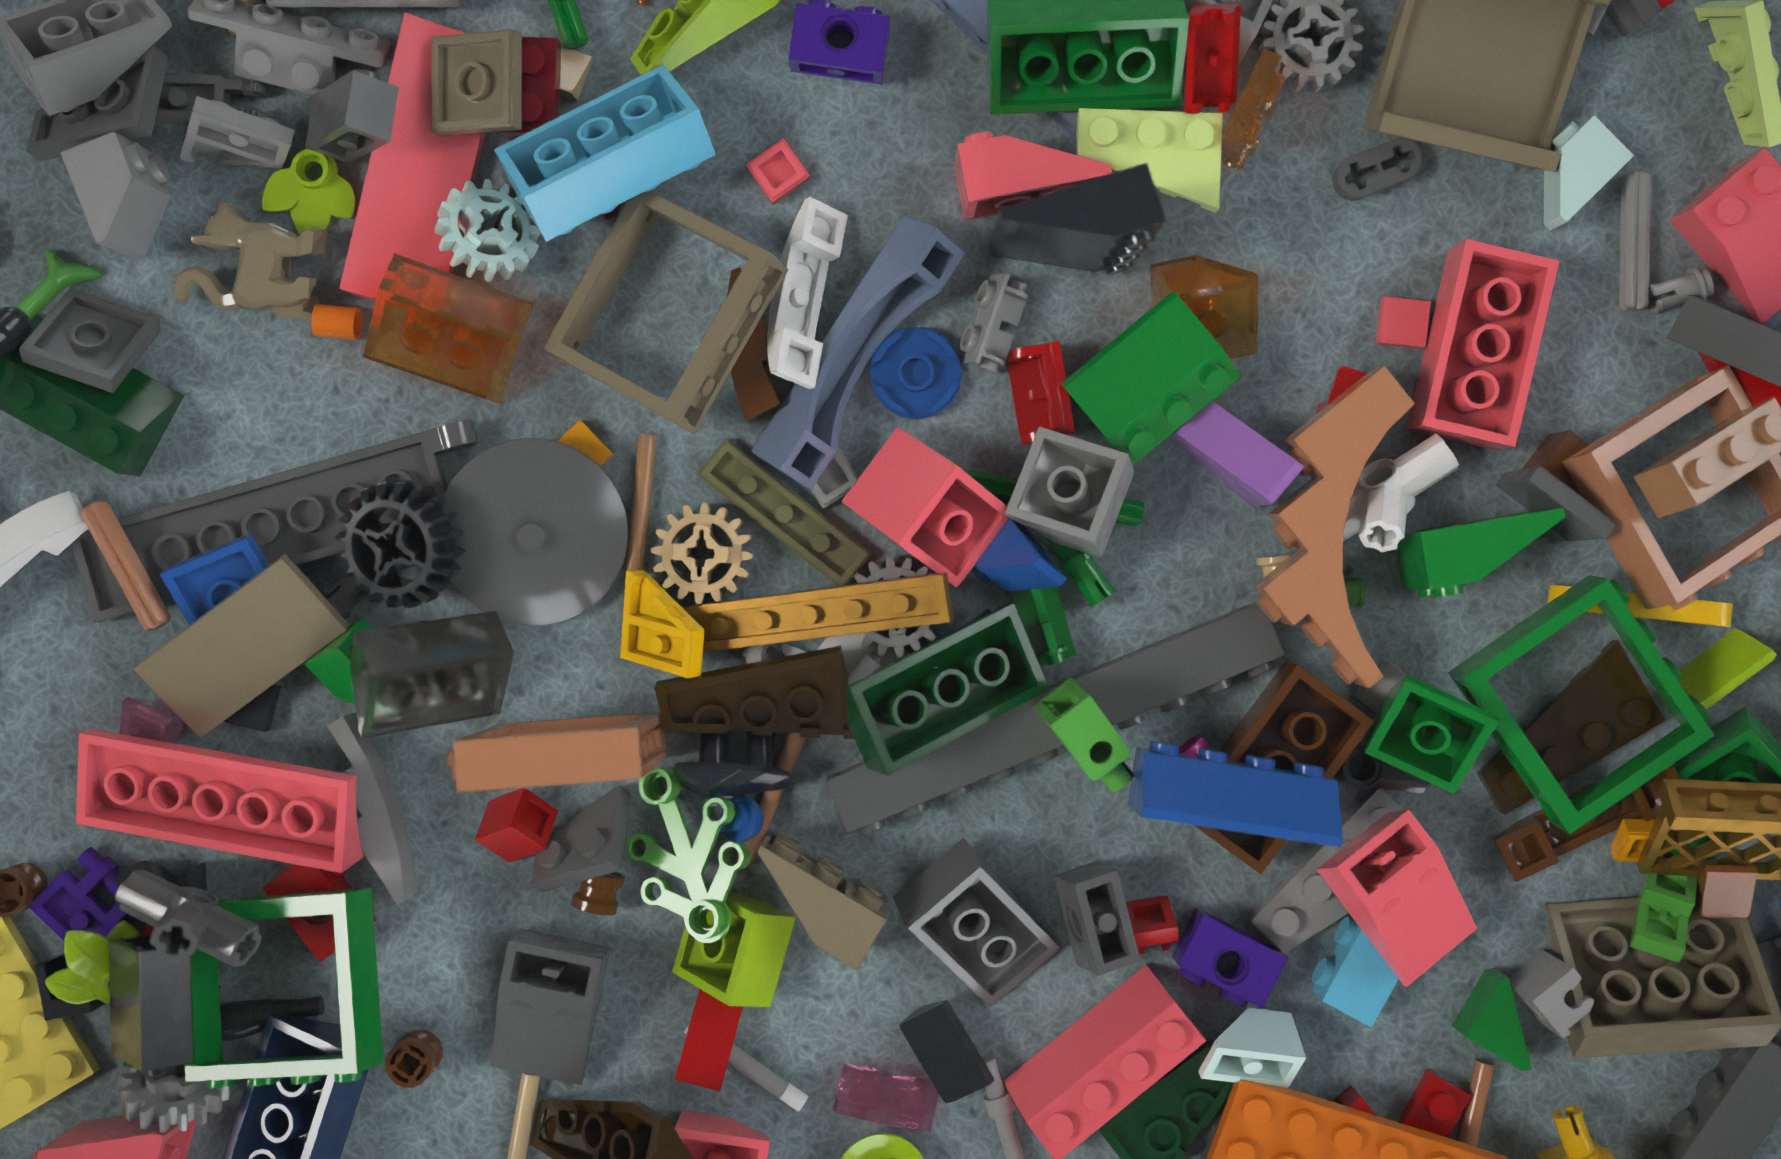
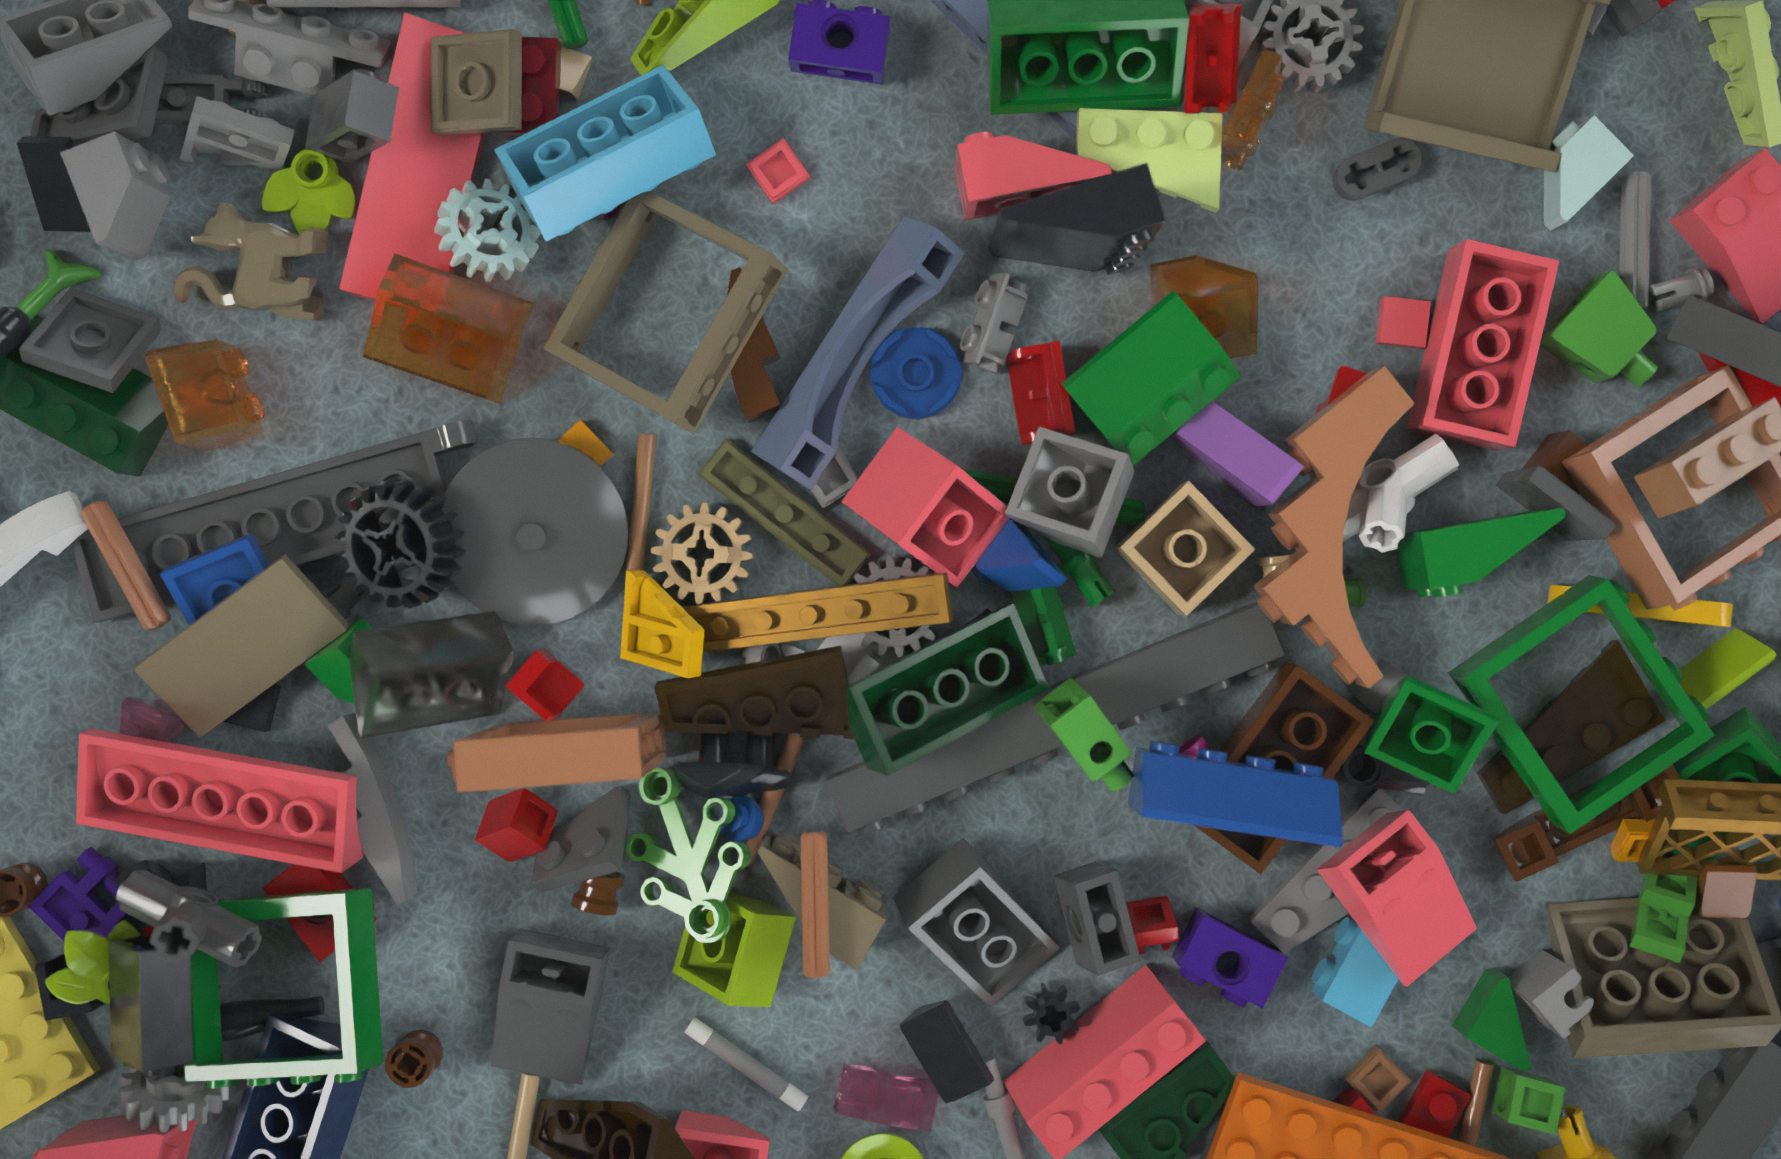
(51, 183): none -> black tile
(206, 393): none -> clear orange slope
(336, 322): orange hinge -> none
(545, 685): none -> red panel
(708, 1042): red tile -> none
(796, 304): white slope -> none
(815, 904): none -> nougat axle
(1038, 1016): none -> black gear
(1184, 548): none -> tan brick
(1256, 1048): light aqua slope -> none
(1377, 1078): none -> medium nougat tile
(1529, 1100): none -> bright green brick
(1603, 333): none -> bright green torso

